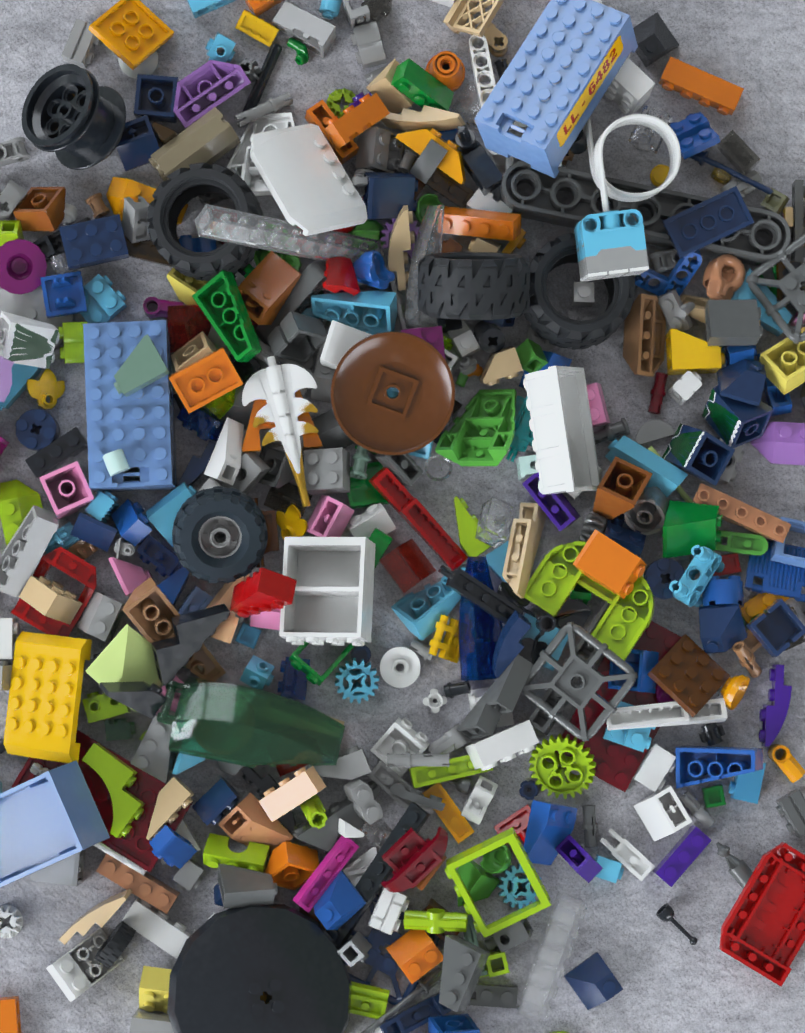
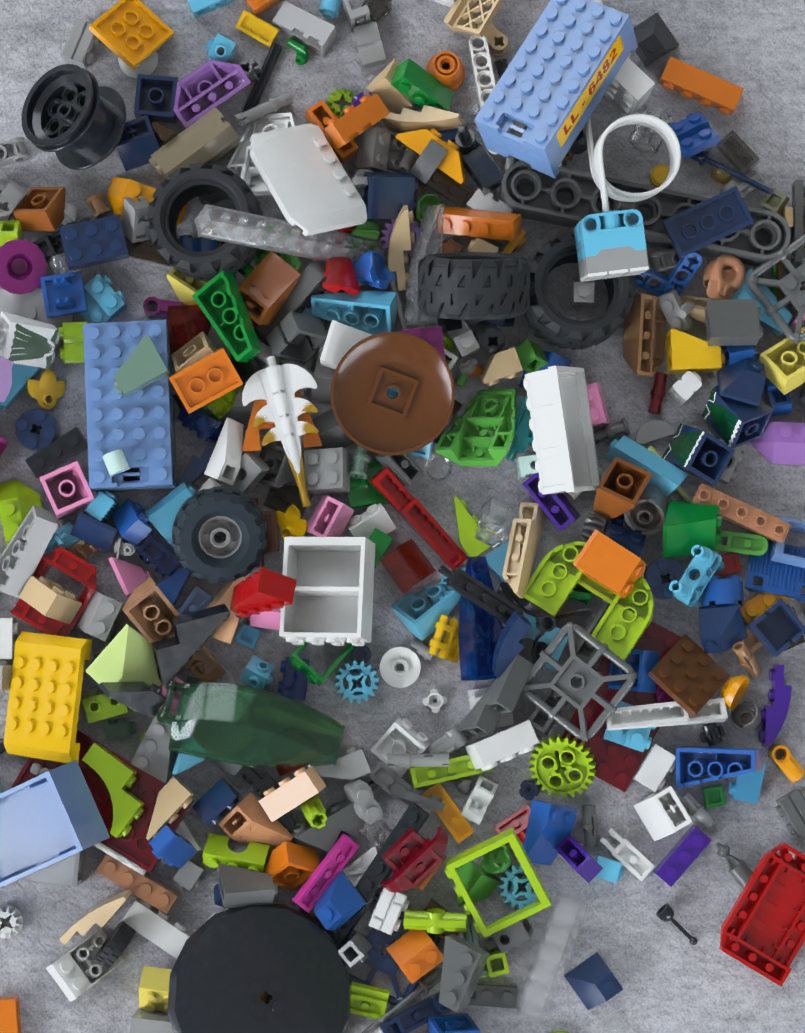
(348, 831): white slope -> none
(457, 689): black pin -> none
(746, 716): none -> dark grey hair

